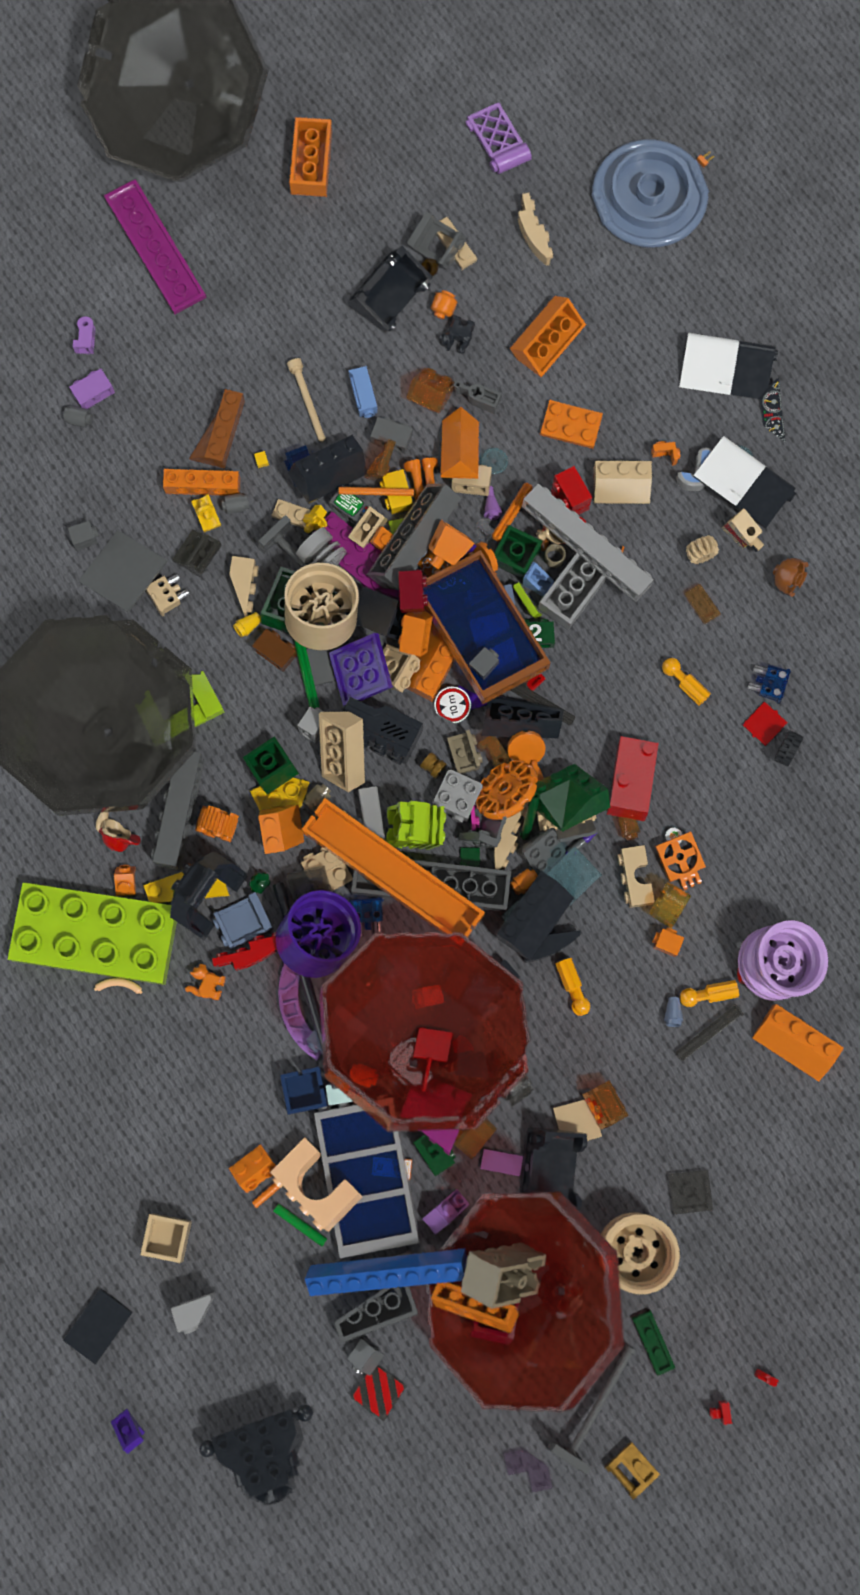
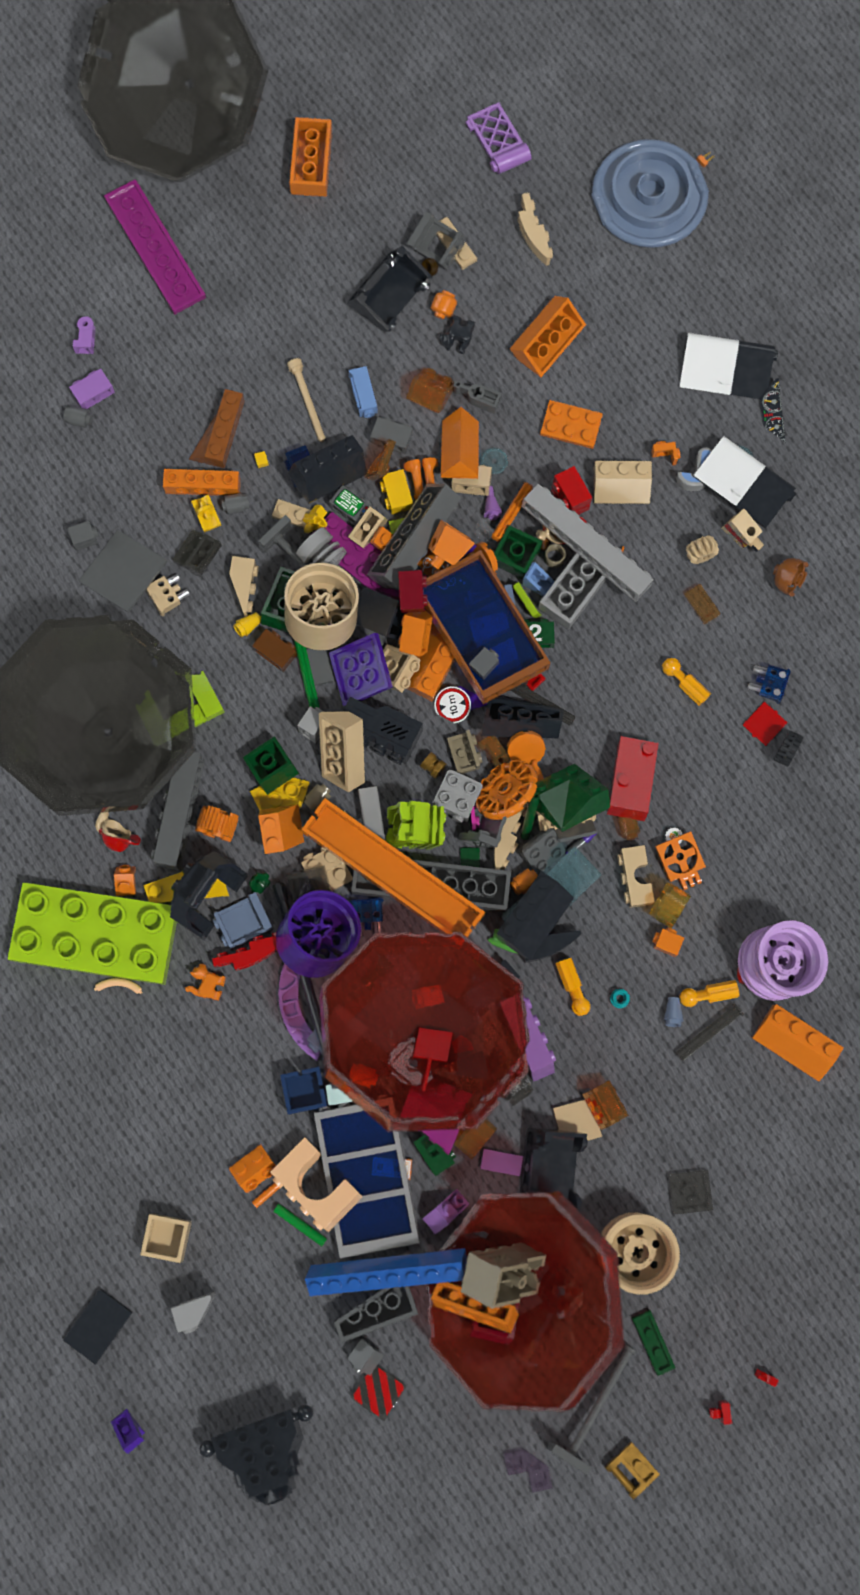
(376, 491): orange bar -> none
(494, 941): none -> bright green bar
(538, 1057): none -> medium lavender wedge
(626, 998): none -> teal plate

